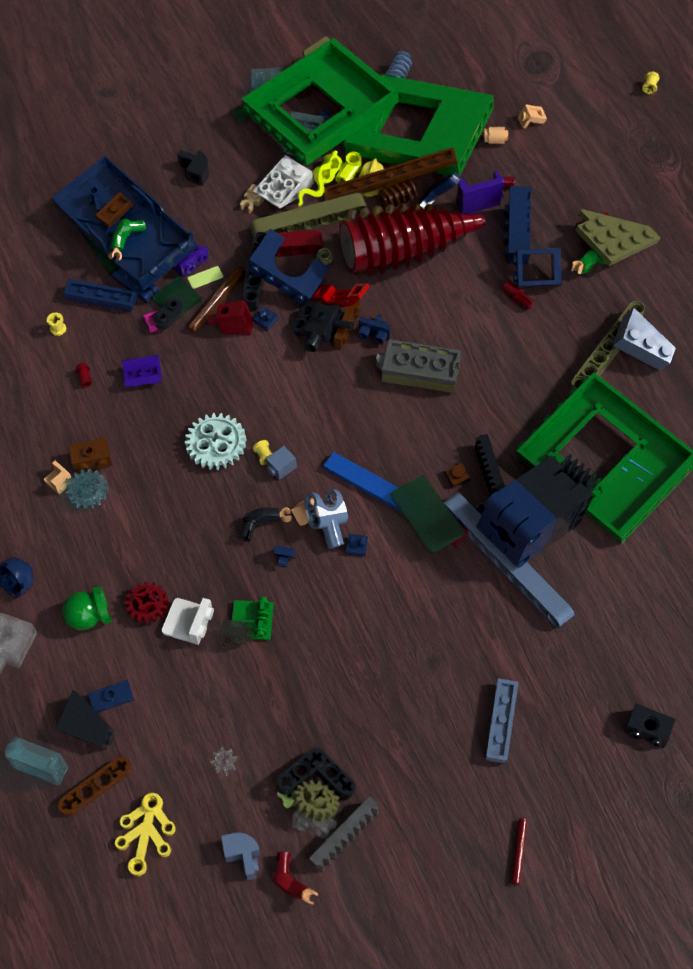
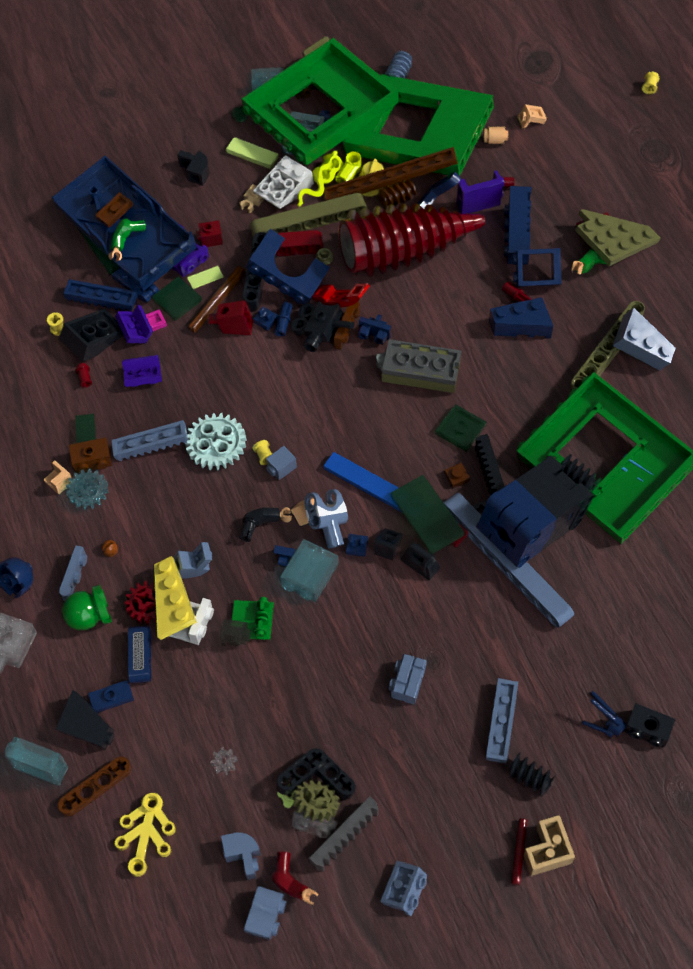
(73, 572): none -> sand blue plate
(85, 428): none -> clear green tile
(90, 334): none -> black slope
(111, 550): none -> dark orange hinge
(134, 325): none -> dark purple bracket
(139, 654): none -> dark blue beam
(149, 440): none -> sand blue gear
(169, 313): black plate -> none
(172, 601): none -> light yellow wing
(194, 563): none -> sand blue brick
(210, 234): none -> dark red brick
(252, 153): none -> yellowish green tile
(264, 913): none -> sand blue brick
(283, 319): none -> dark blue axle
(309, 571): none -> clear light blue brick
(387, 543): none -> black slope
(404, 887): none -> sand blue bracket
(408, 678): none -> sand blue brick
(421, 561): none -> black piece
(461, 428): none -> clear green tile
(521, 318): none -> dark blue wedge
(531, 775): none -> black piece
(553, 851): none -> tan brick
(615, 723): none -> dark blue plant

